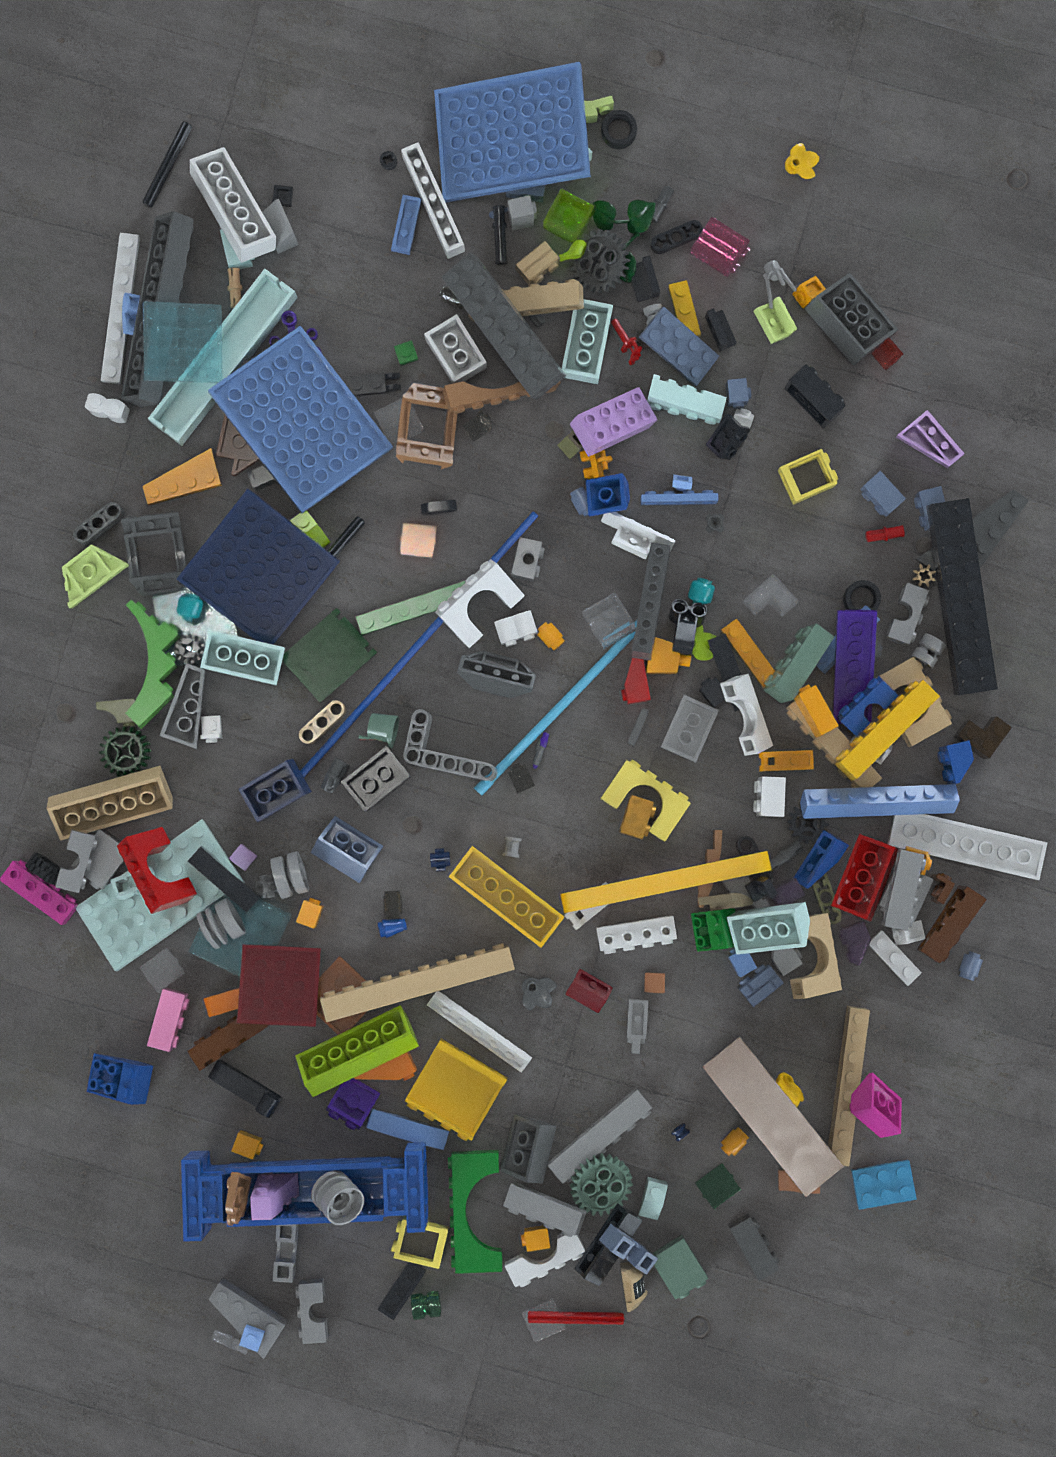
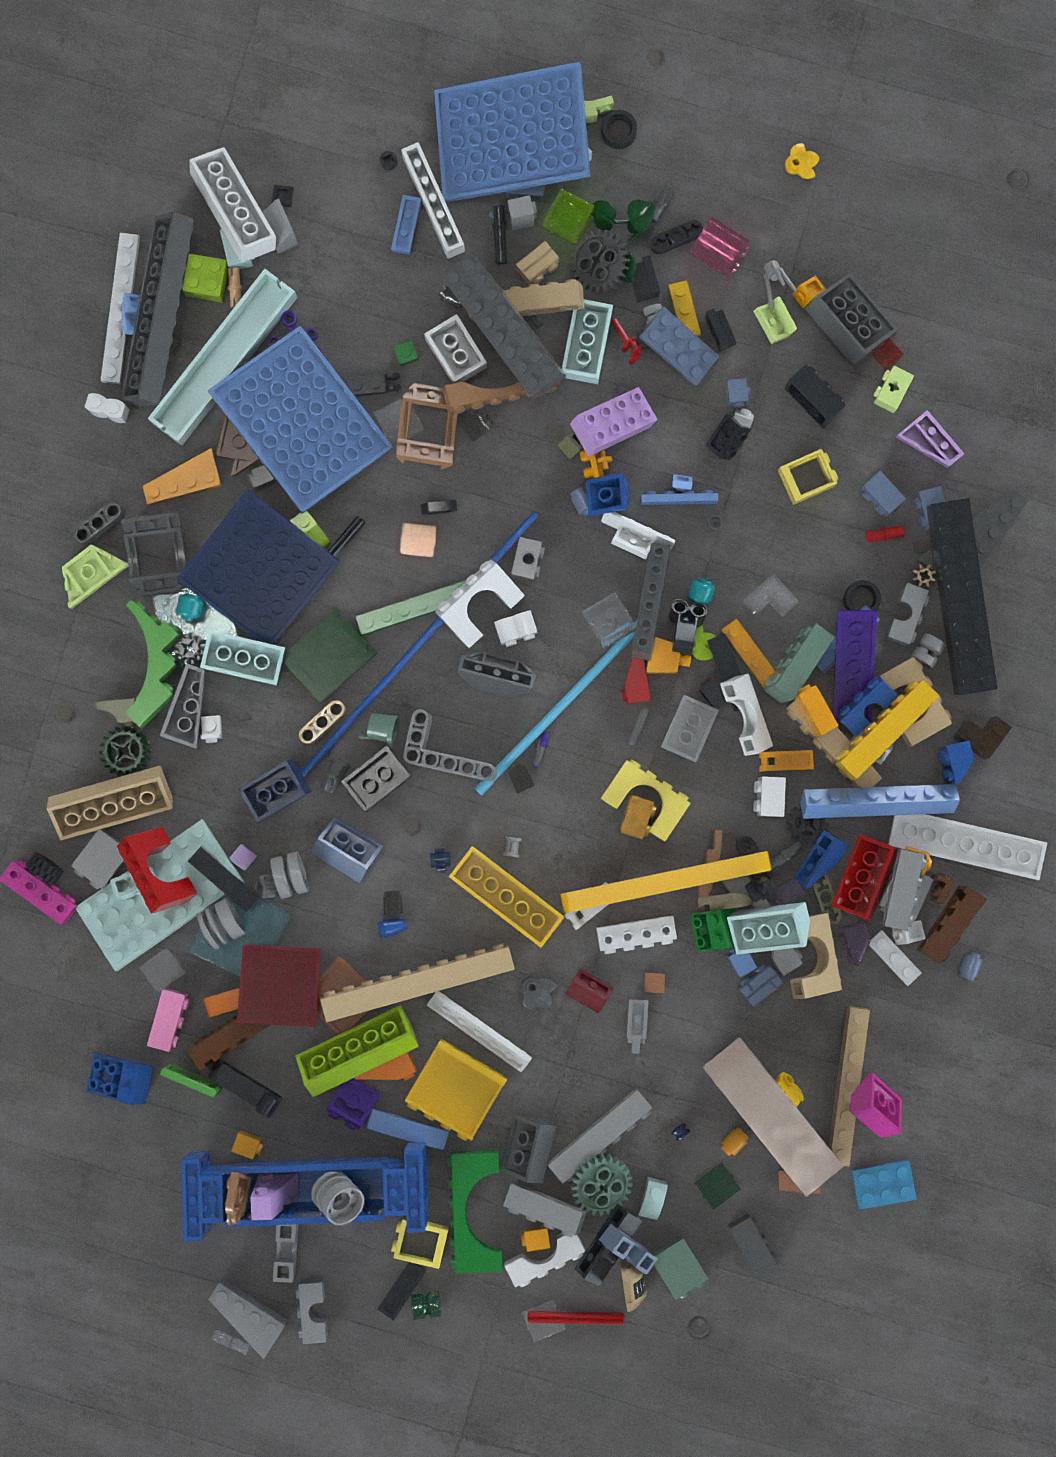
(73, 878): light grey arch -> none
(167, 164): black axle -> none
(182, 342): clear light blue plate -> none
(191, 1080): none -> bright green tile
(205, 278): none -> lime brick
(252, 1338): light blue plate -> none
(310, 913): light orange brick -> none
(550, 636): light orange brick -> none
(575, 251): lime animal -> none
(685, 400): light aqua wedge -> none
(900, 380): none -> yellowish green brick

